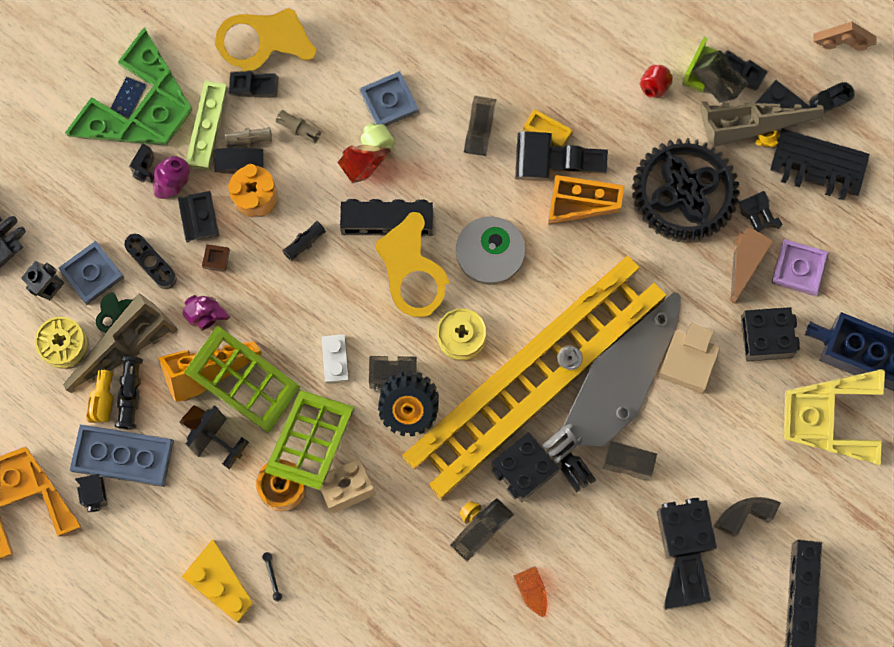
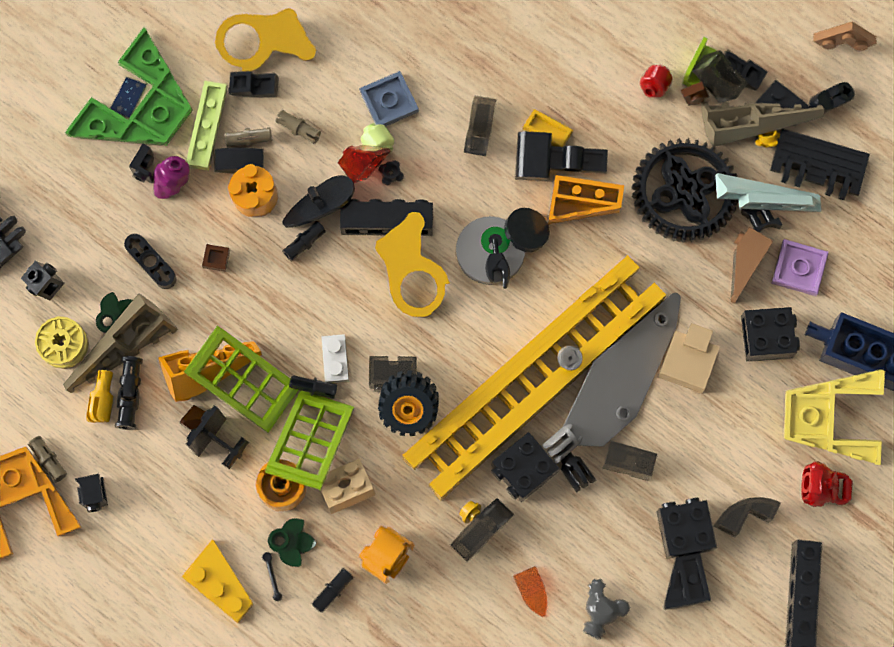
(47, 459): none -> dark tan pin
(91, 272): sand blue tile -> none
(122, 455): sand blue tile -> none
(198, 216): black plate -> none
(203, 311): magenta head -> none
(295, 542): none -> dark green plate
(313, 386): none -> black axle
(320, 201): none -> black shield
(332, 590): none -> black axle
(386, 554): none -> light orange brick
(393, 166): none -> black plate
(474, 338): light yellow wheel -> none
(497, 262): none -> black hand
(527, 229): none -> black tile
(602, 609): none -> dark grey animal
(695, 93): none -> reddish brown plate
(765, 196): none -> light aqua wedge
(821, 485): none -> red piece

